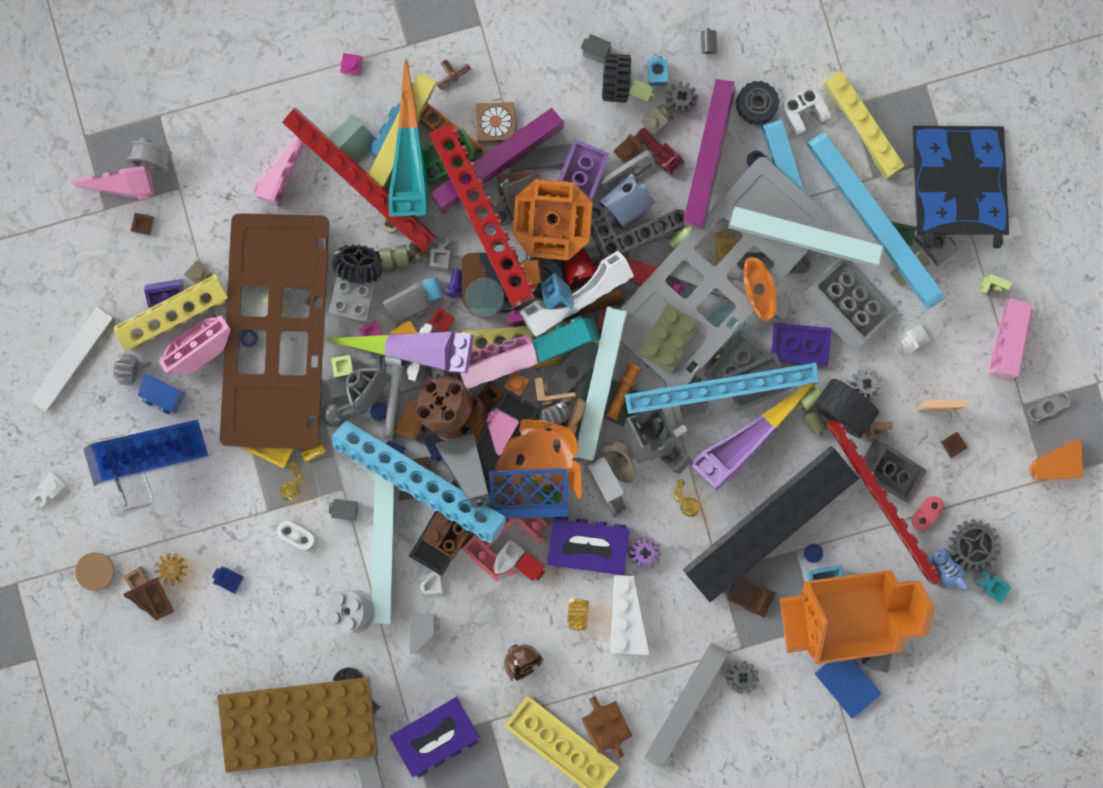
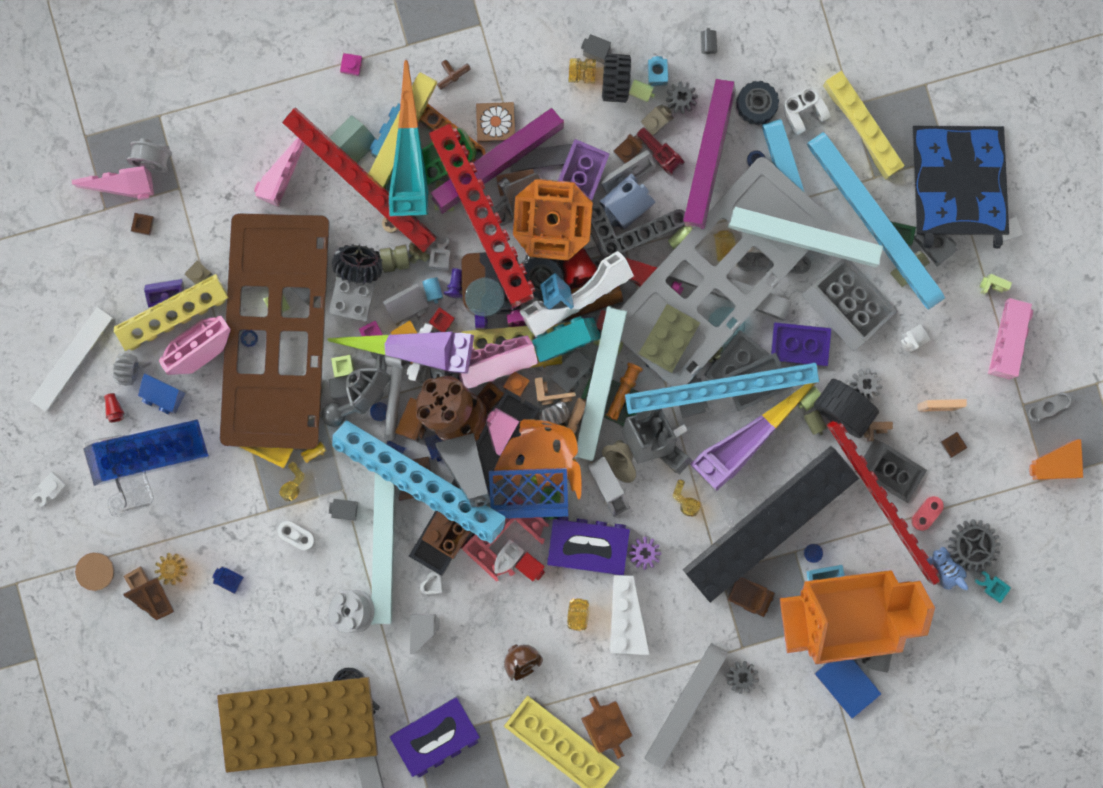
(113, 409): none -> red cone
(481, 323): none -> dark purple beam
(533, 272): orange brick -> none
(575, 68): none -> clear yellow wheel
(756, 273): orange piece -> none

